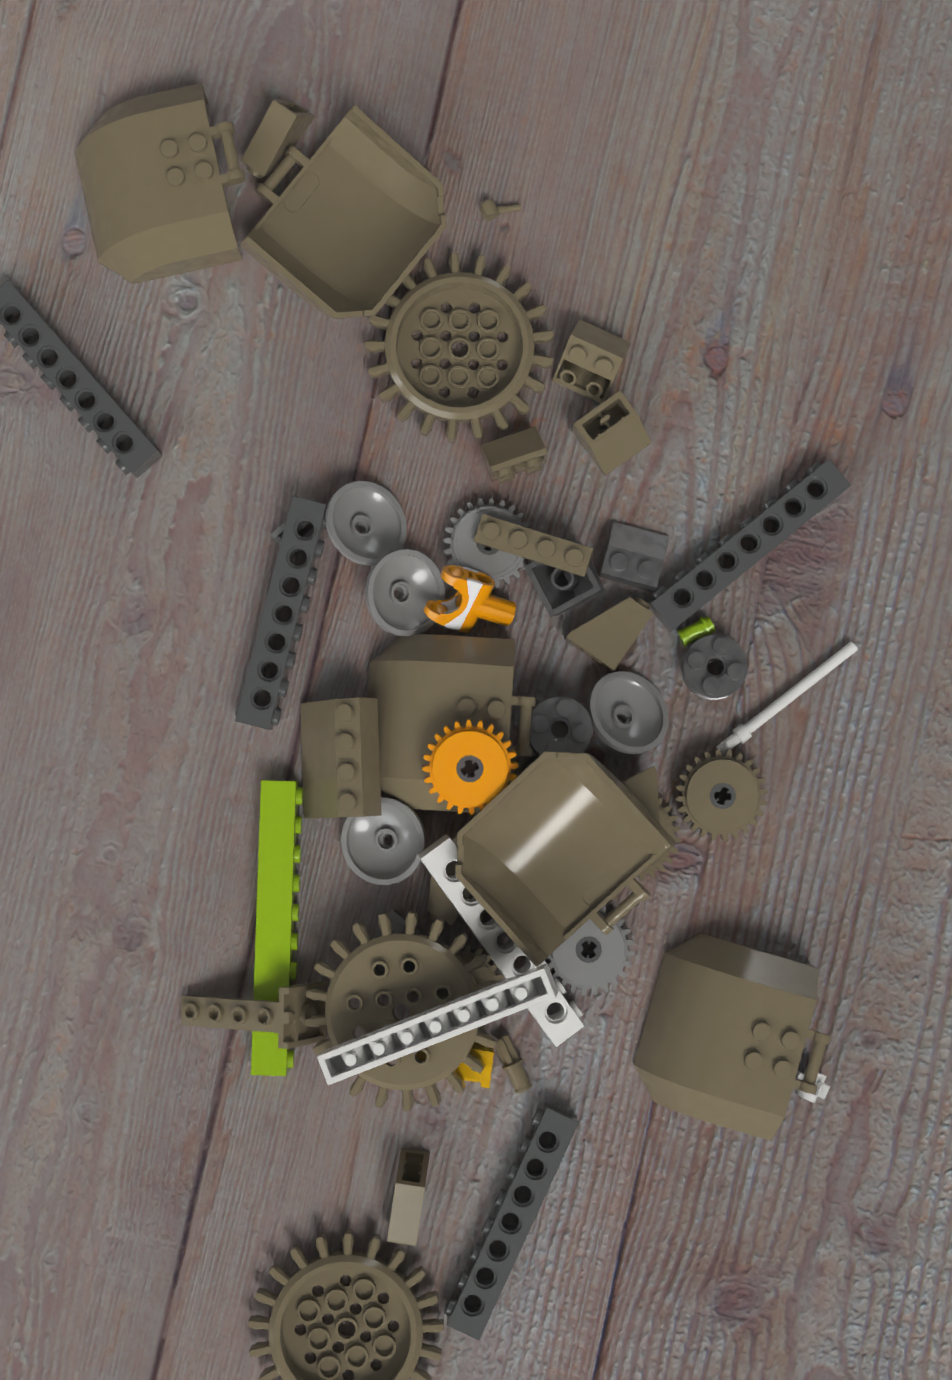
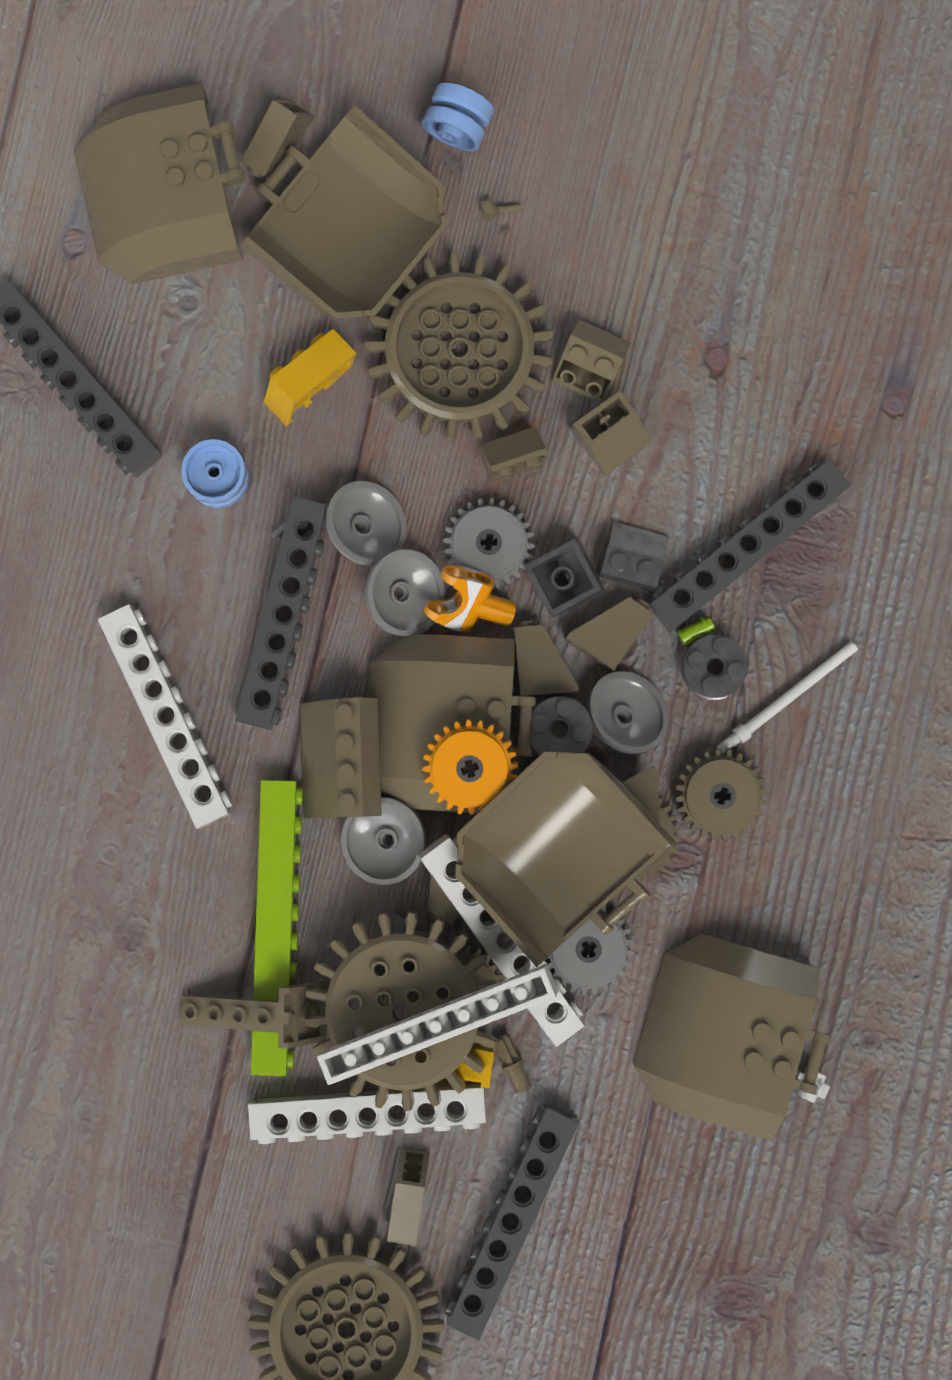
(115, 627): none -> white brick
(210, 457): none -> light blue wheel
(265, 1131): none -> white brick
(308, 374): none -> yellow wedge
(458, 117): none -> light blue wheel
(533, 545): dark tan plate -> none
(539, 663): none -> dark tan slope

